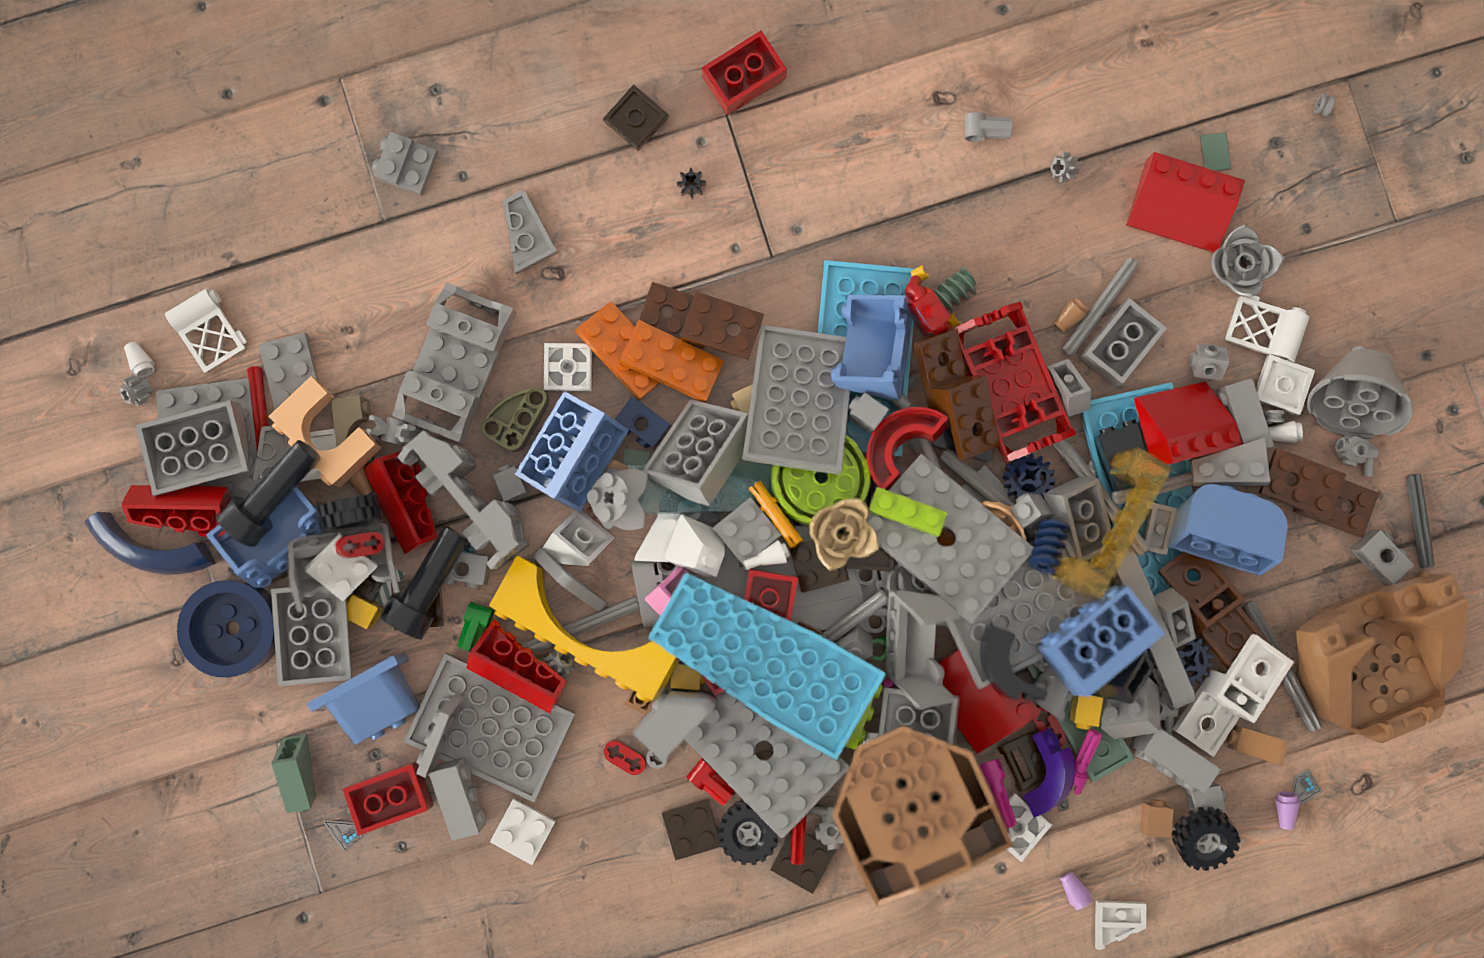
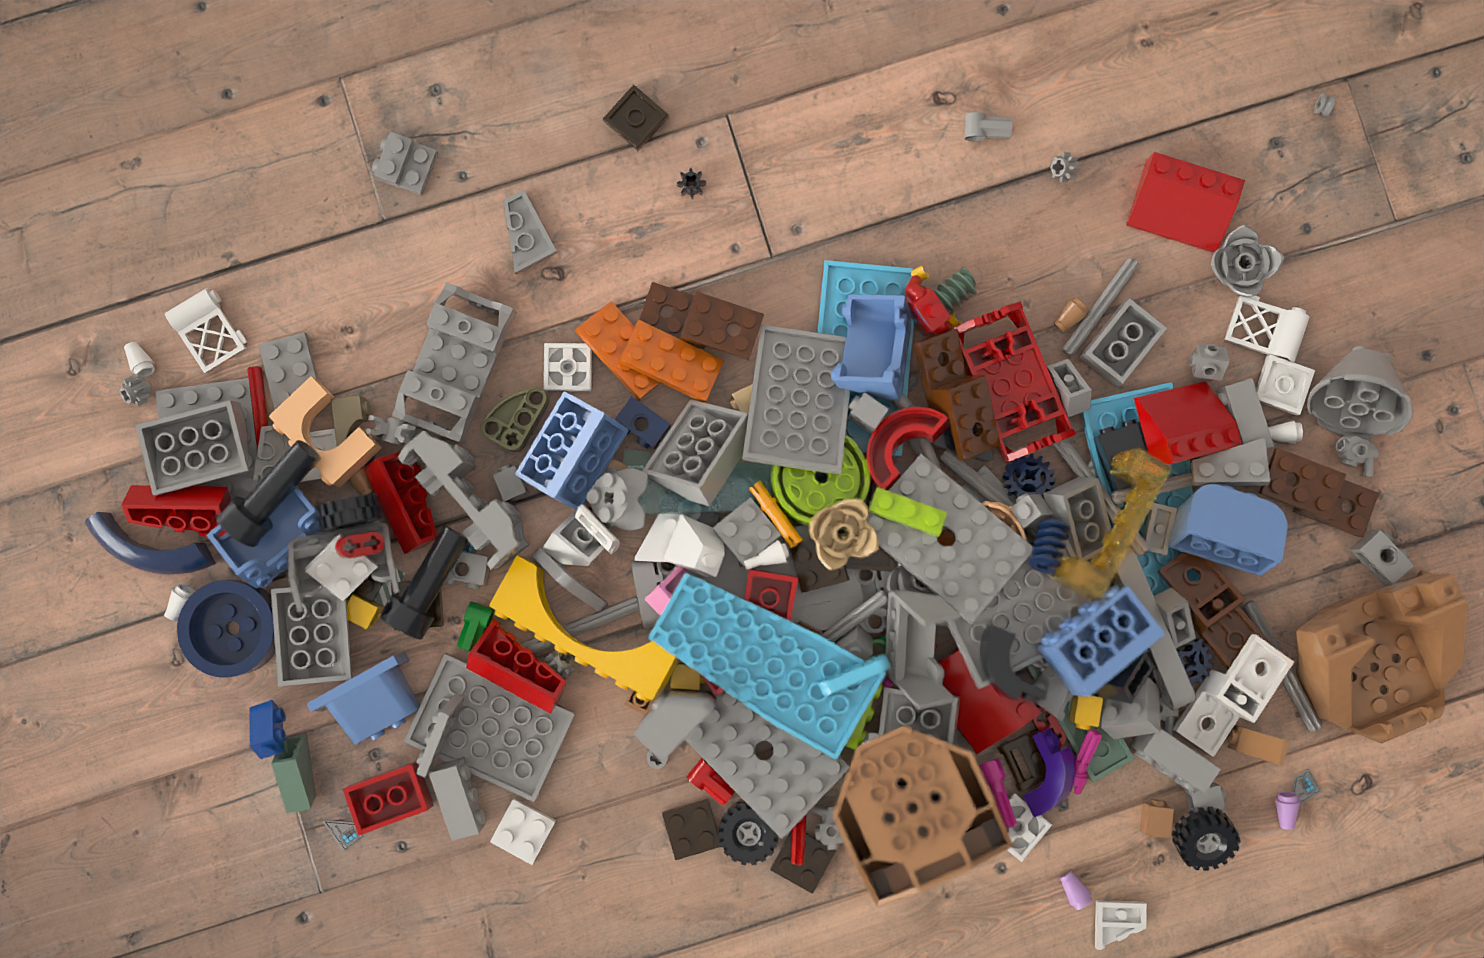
(177, 599): none -> white cone
(266, 729): none -> blue brick
(597, 529): none -> white slope
(621, 762): red beam -> none
(744, 72): red brick -> none
(854, 674): none -> medium azure beam
(1215, 151): sand green sticker -> none
(1274, 416): light grey bush -> none
(1420, 520): dark grey axle -> none

